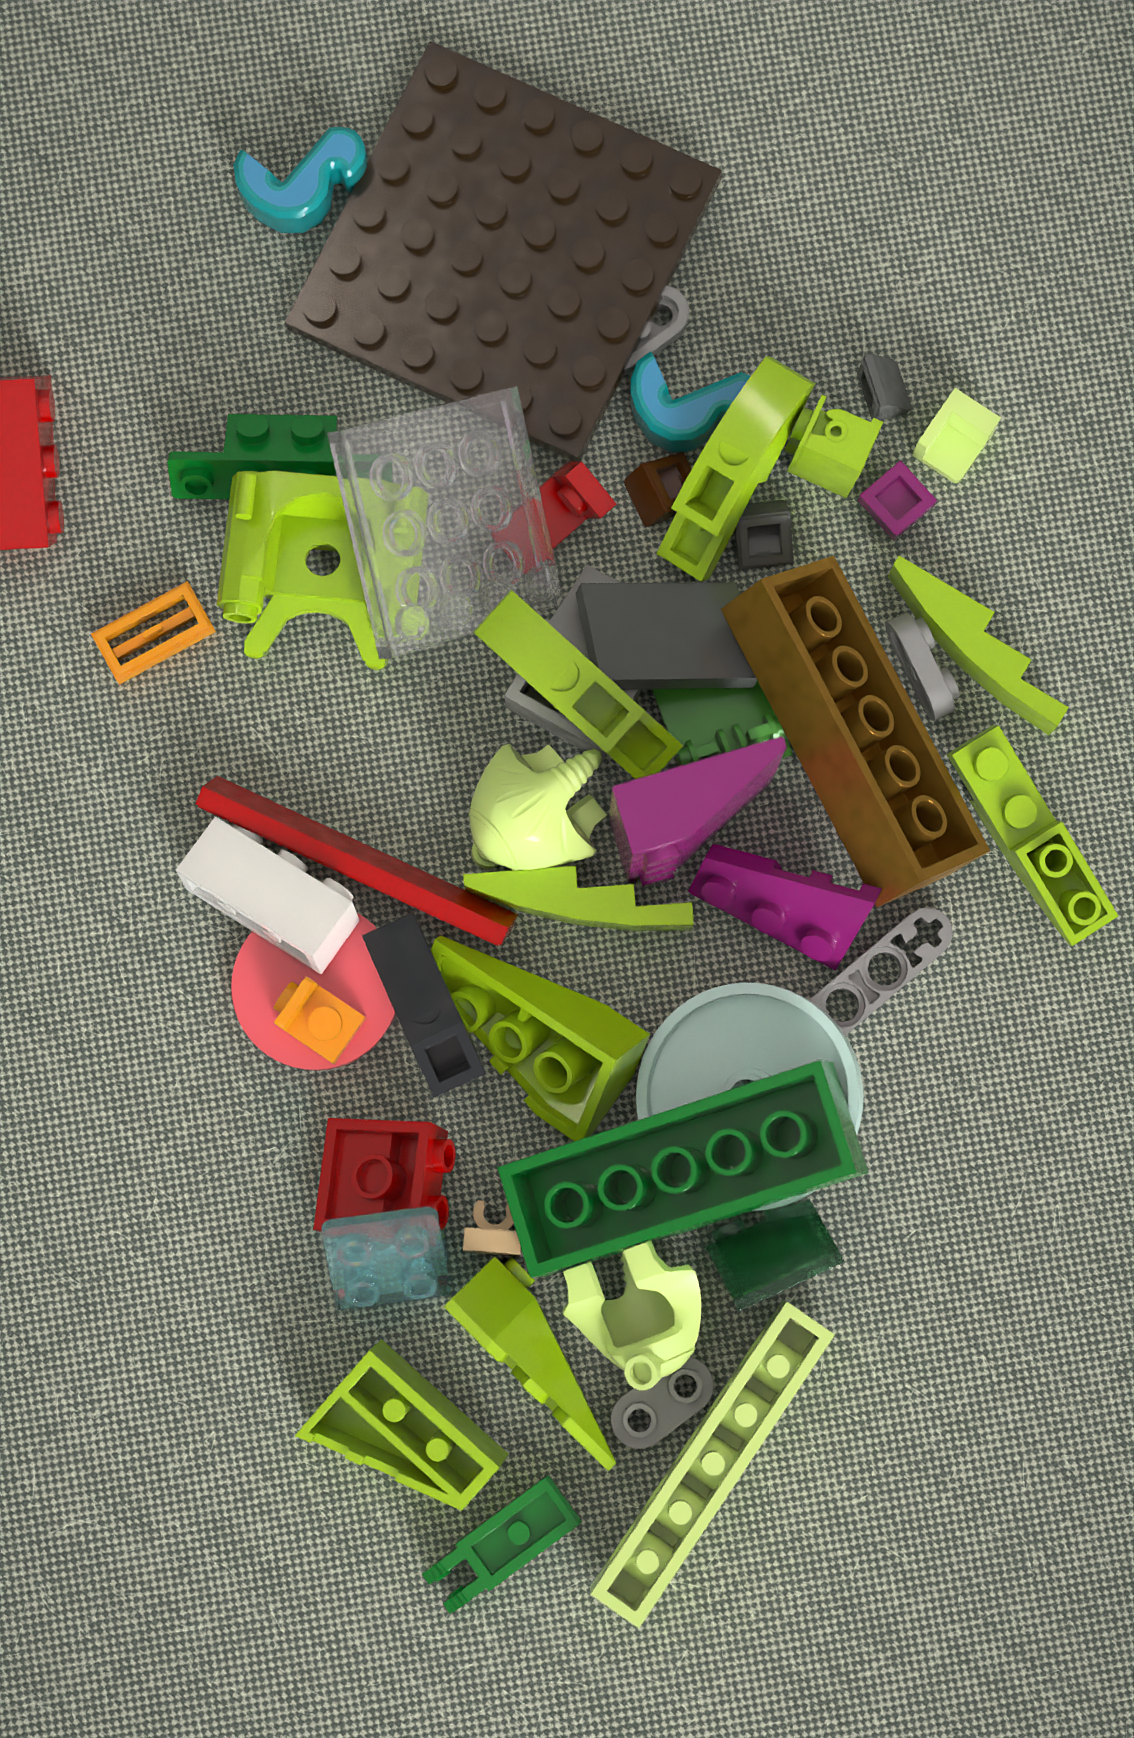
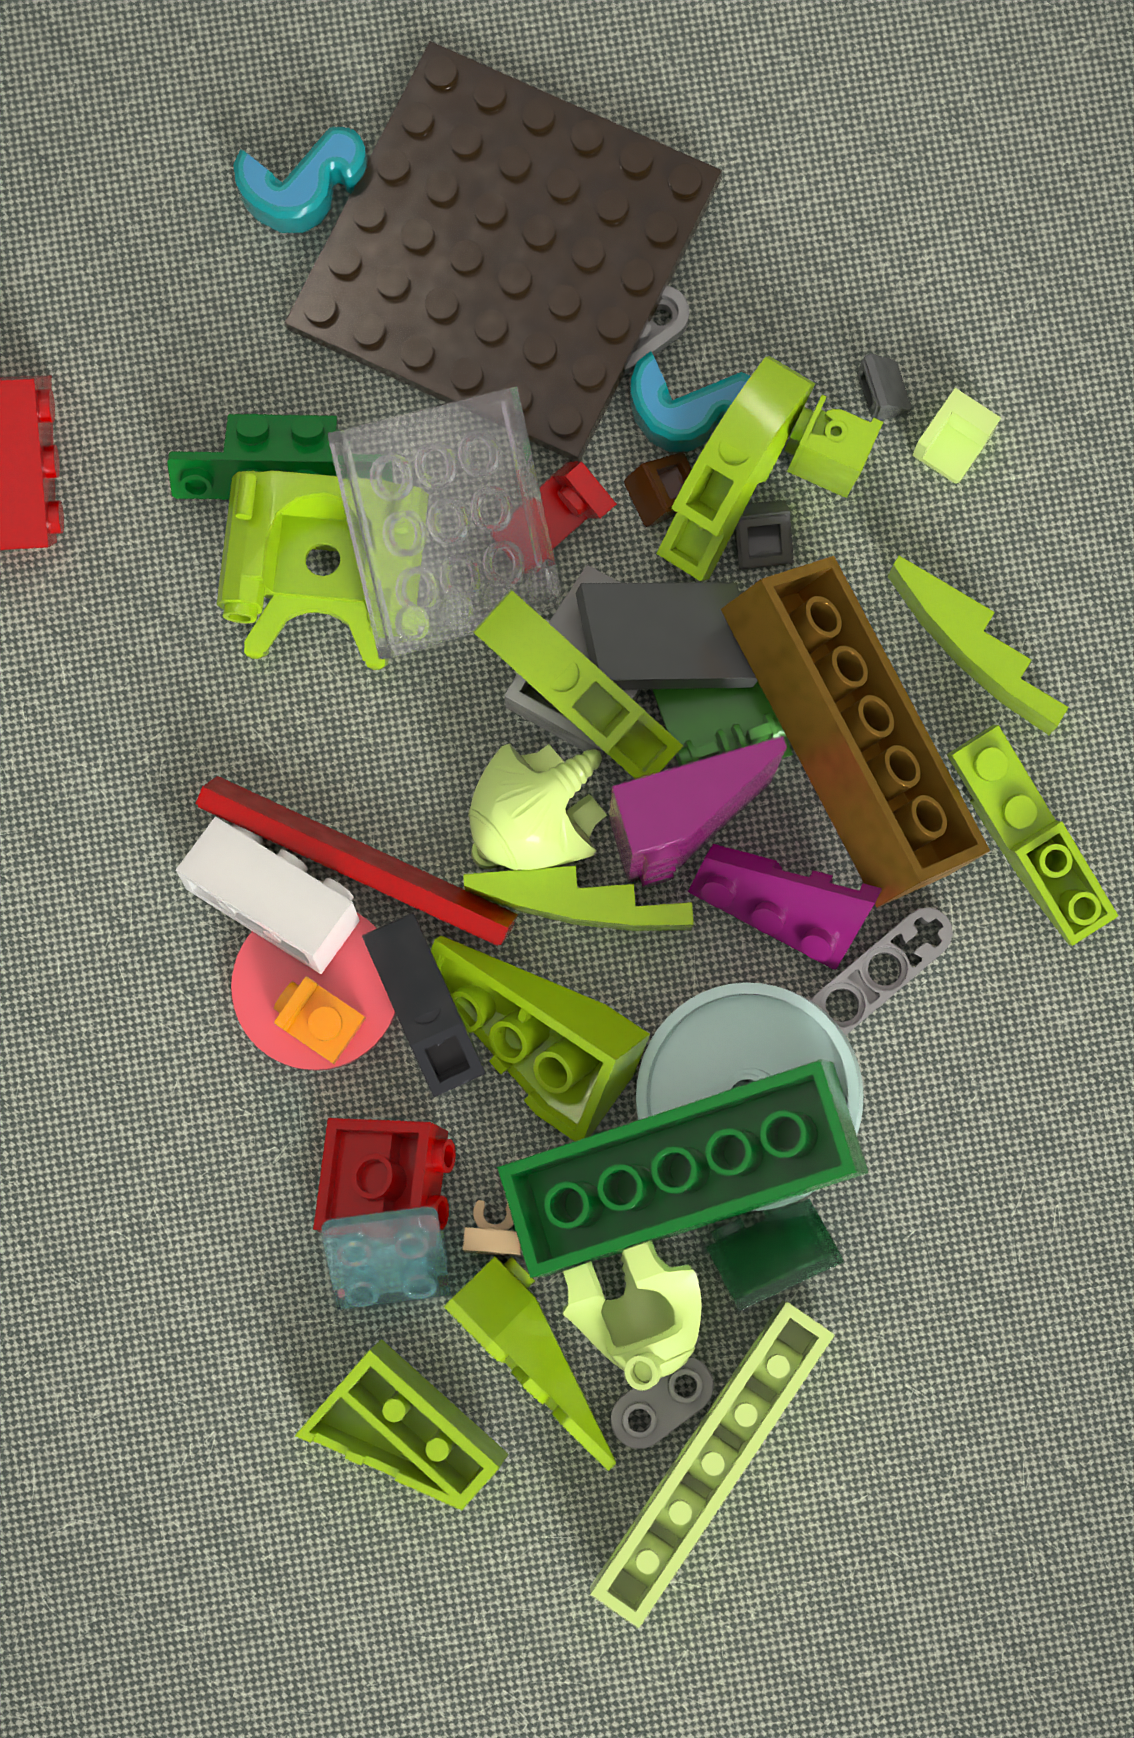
(164, 650): light orange tile -> none
(507, 1540): green hinge -> none
(897, 500): magenta plate -> none
(912, 645): light grey plate -> none

